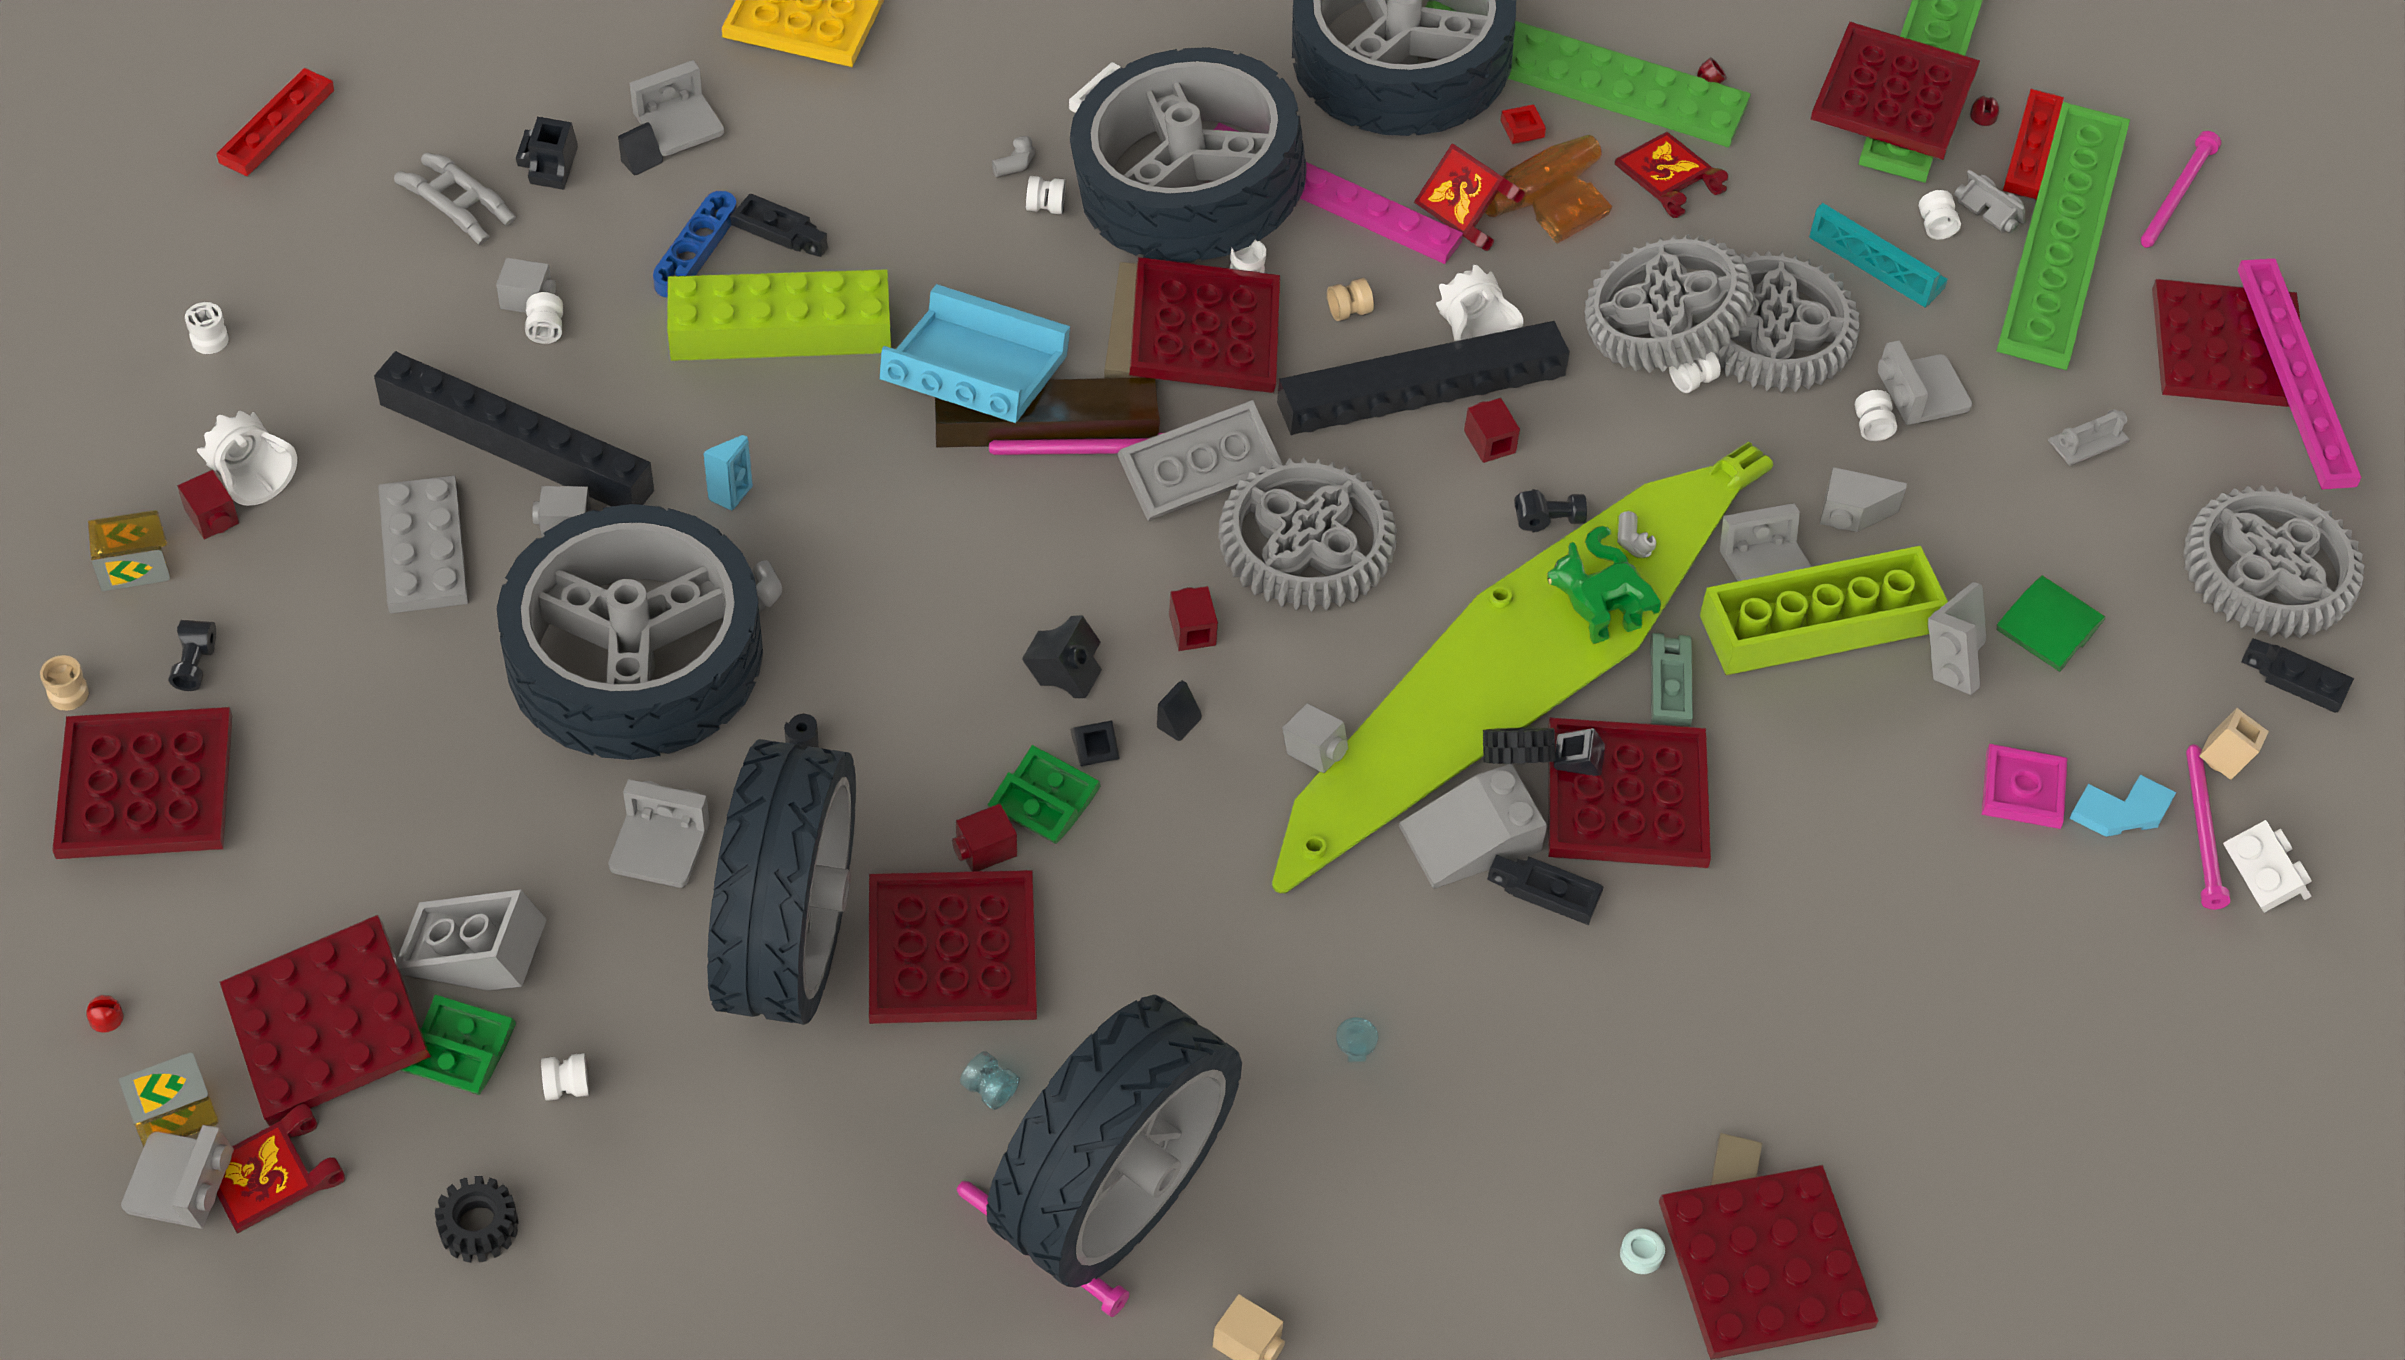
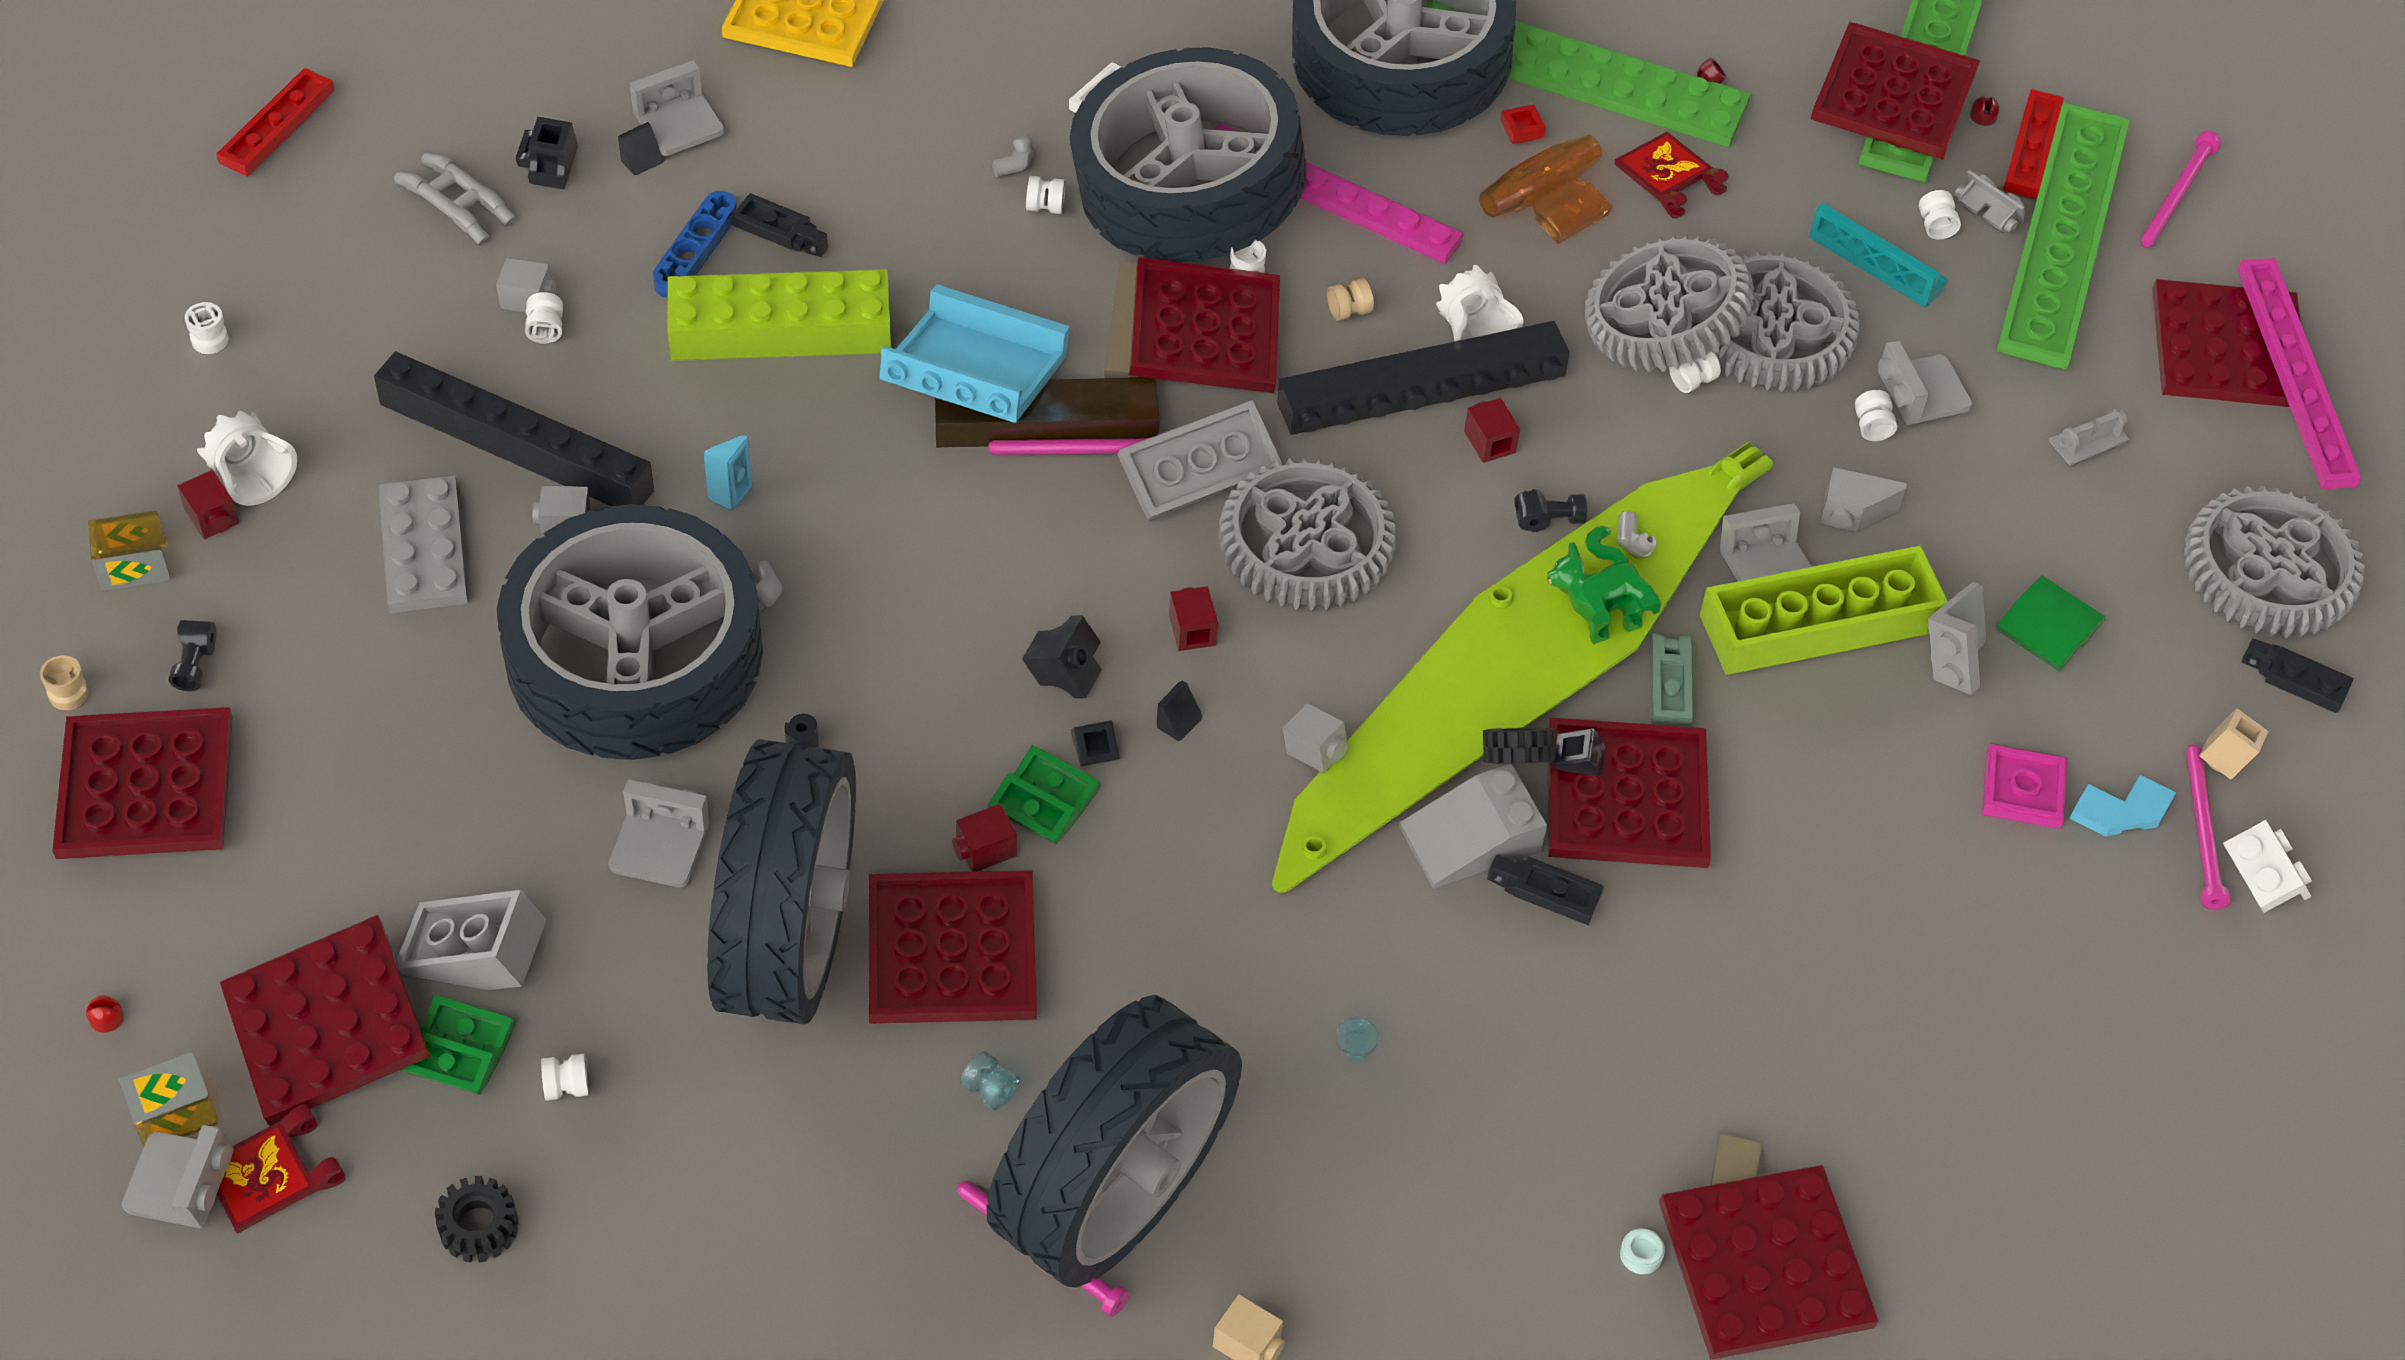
(1462, 192): flag -> none

